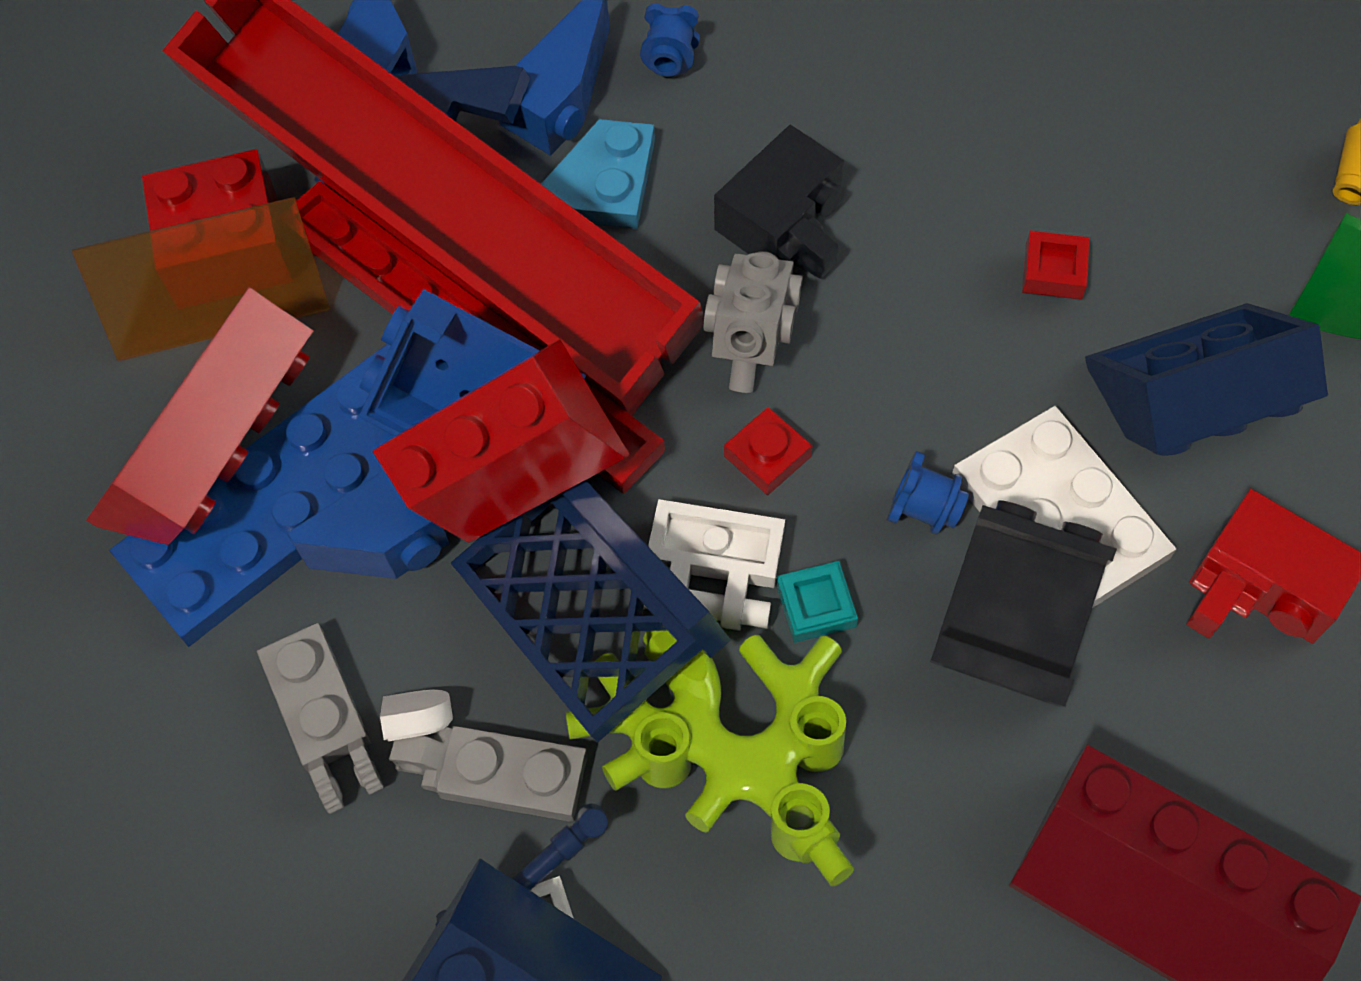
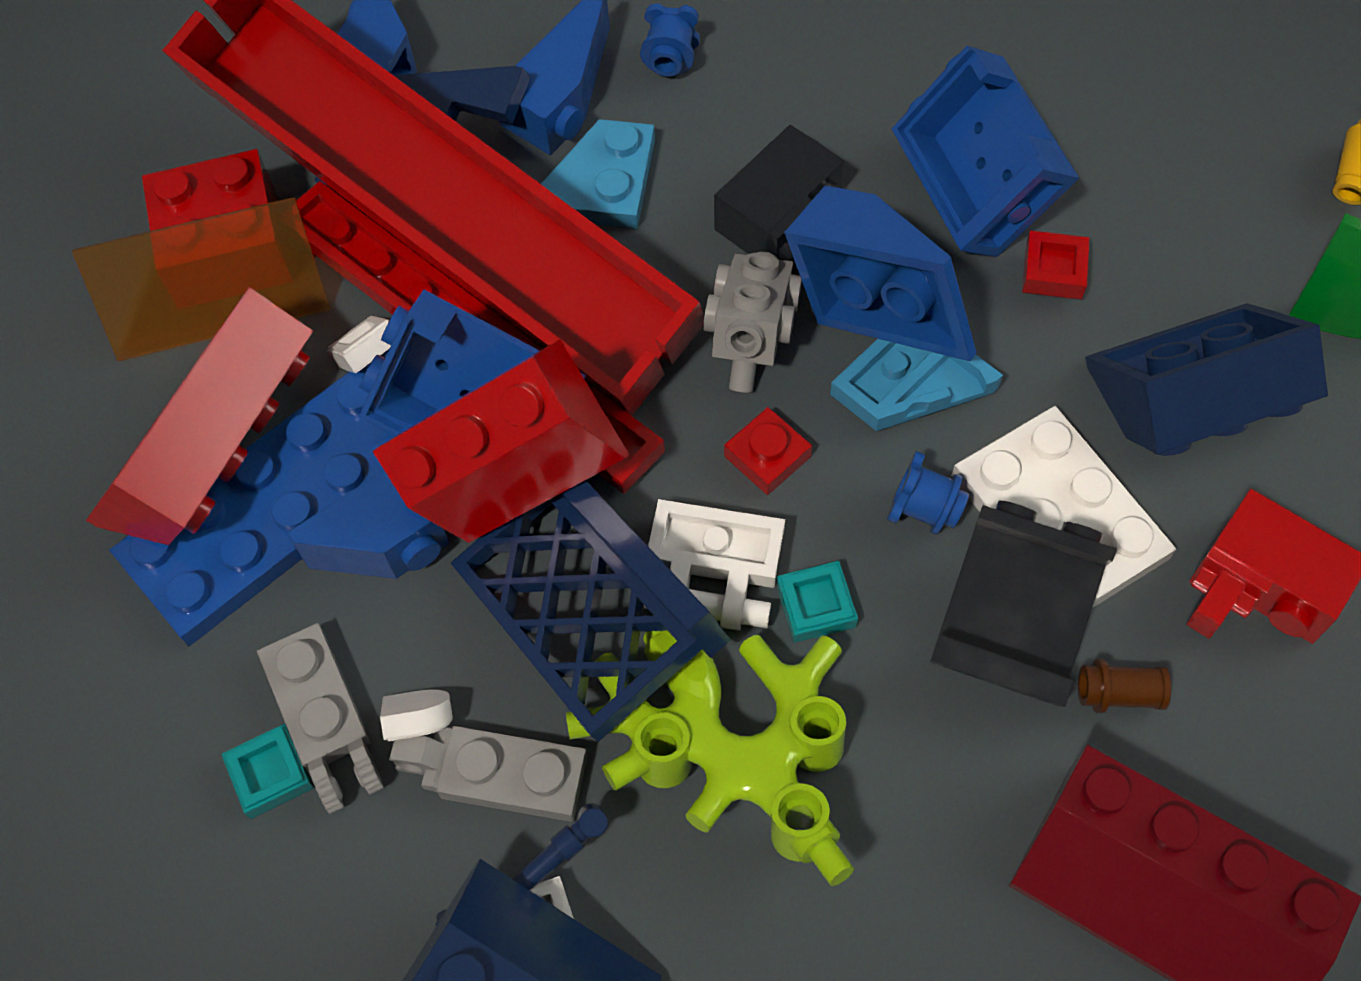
(266, 771): none -> teal tile
(360, 345): none -> white tile
(878, 274): none -> blue slope
(904, 383): none -> dark azure wing
(983, 152): none -> blue piece
(1123, 686): none -> reddish brown pin

